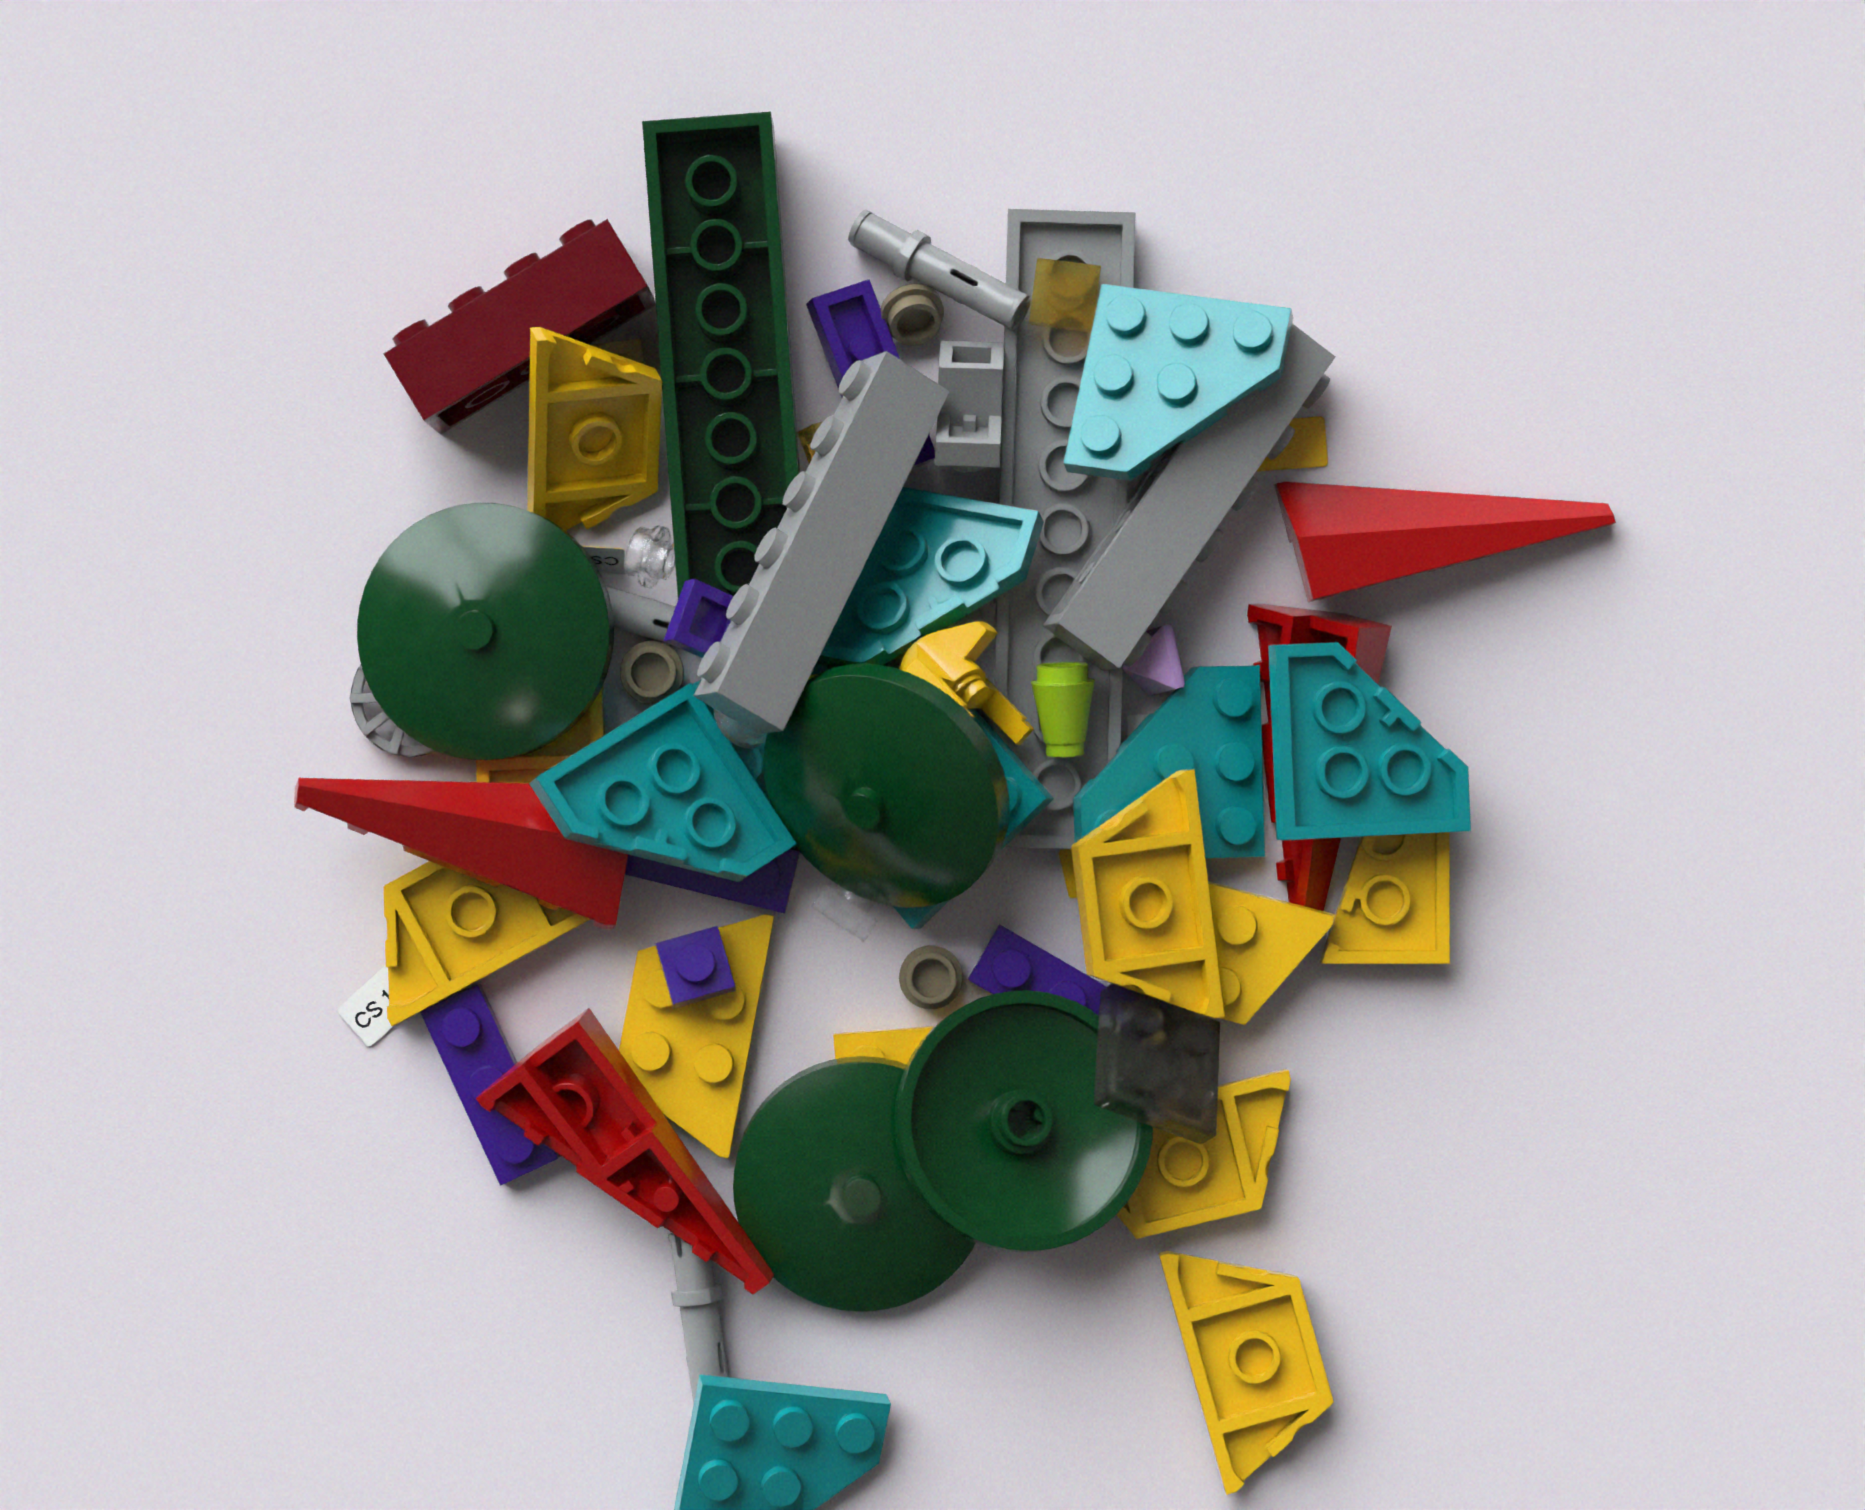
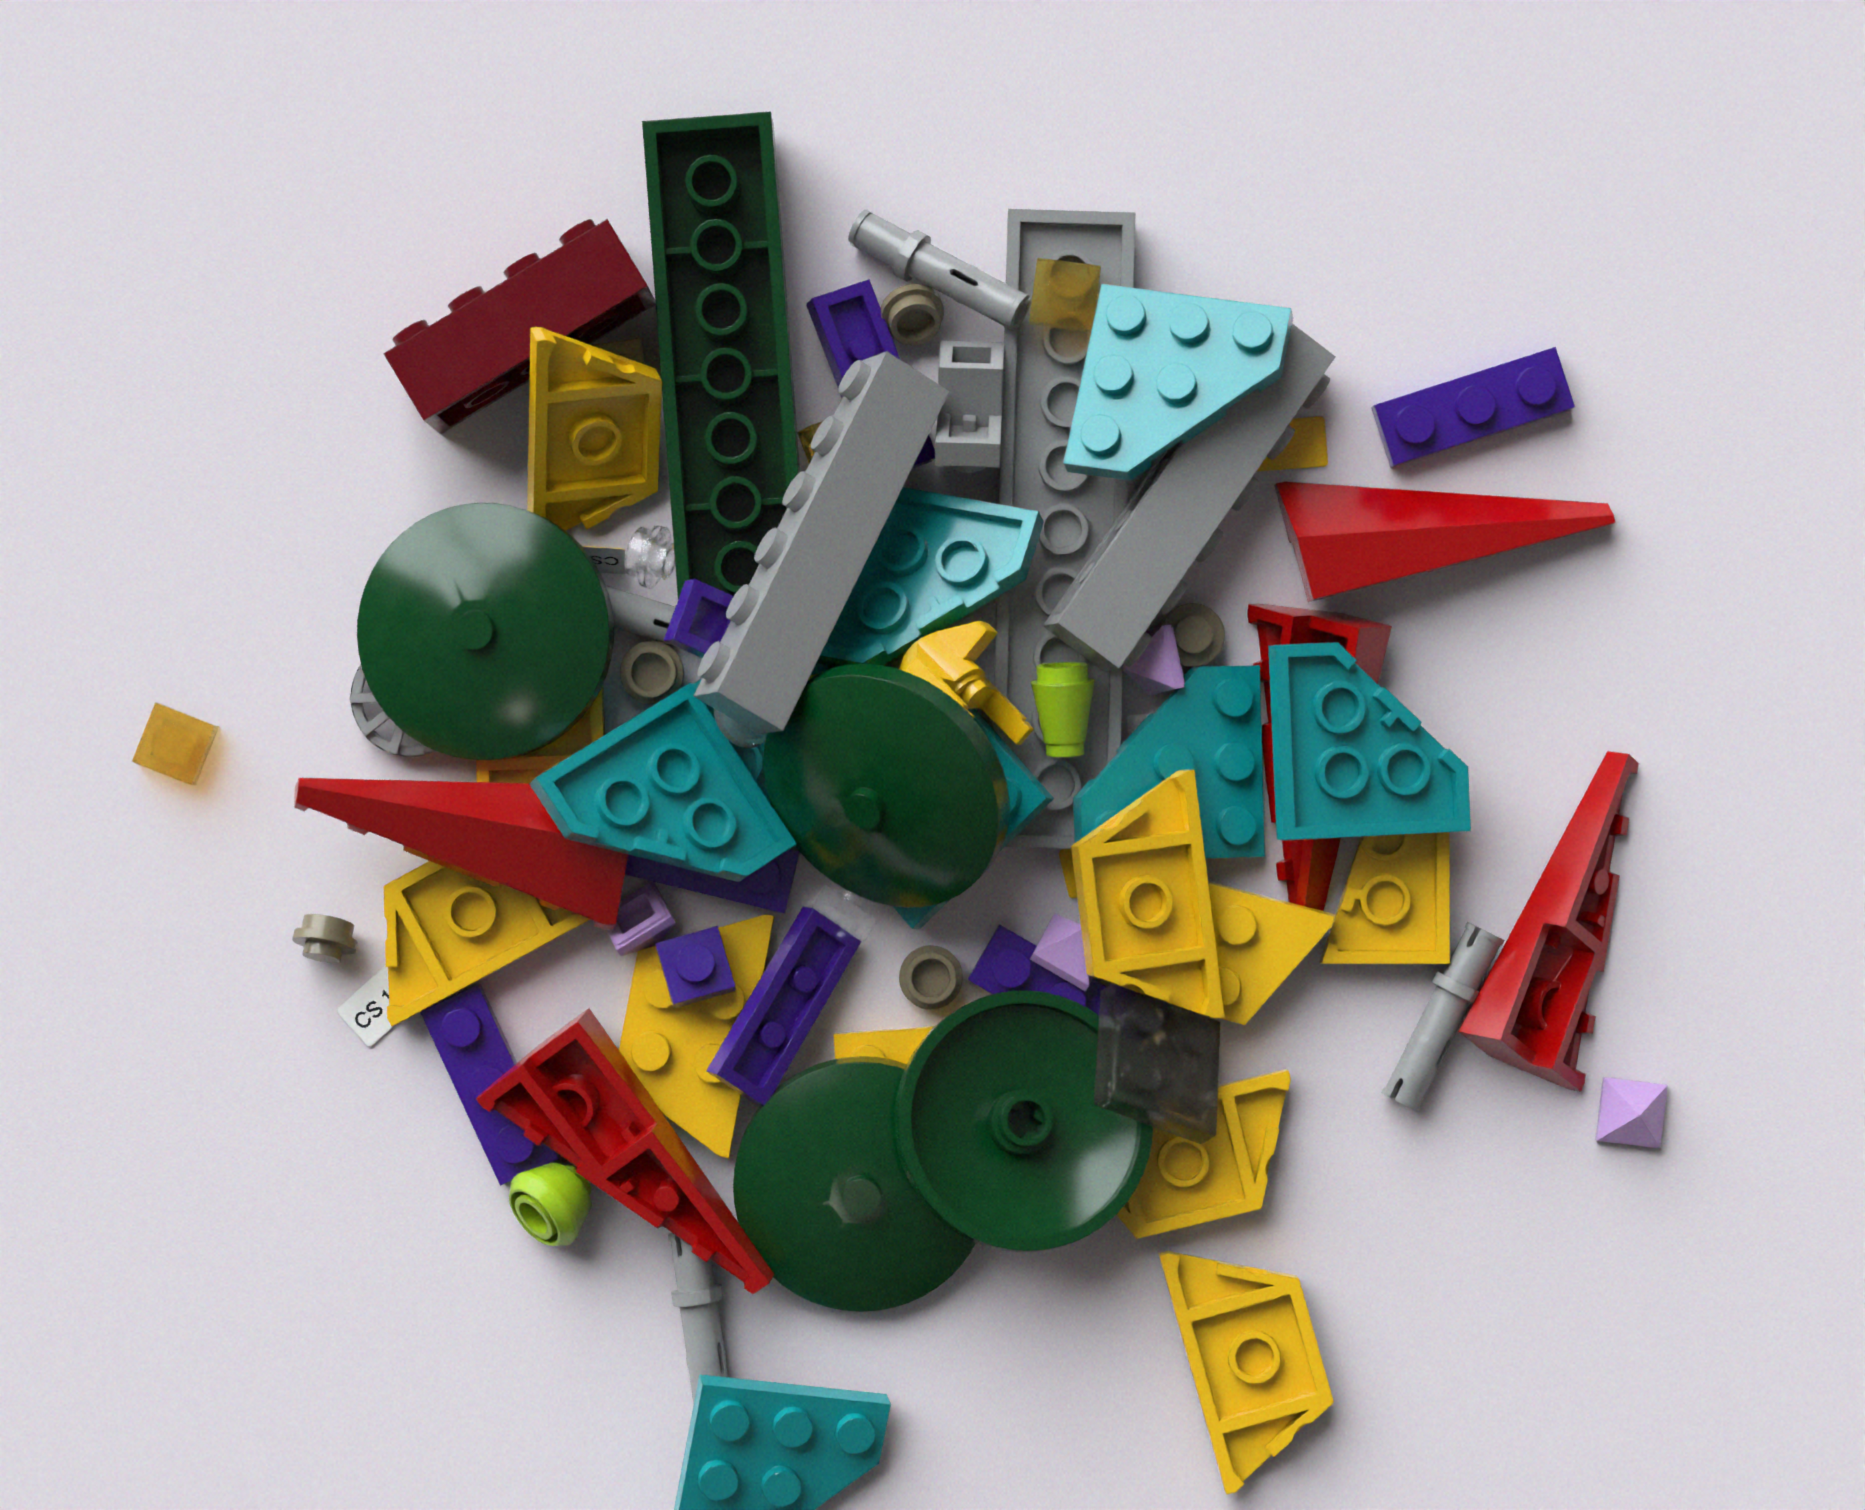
(175, 744): none -> clear yellow plate
(325, 938): none -> dark tan plate
(551, 1202): none -> lime cone
(641, 920): none -> lavender slope
(784, 1006): none -> dark purple plate
(1063, 952): none -> lavender slope
(1197, 633): none -> dark tan plate
(1442, 1016): none -> light grey pin
(1473, 407): none -> dark purple plate
(1541, 981): none -> red wedge
(1631, 1112): none -> lavender slope

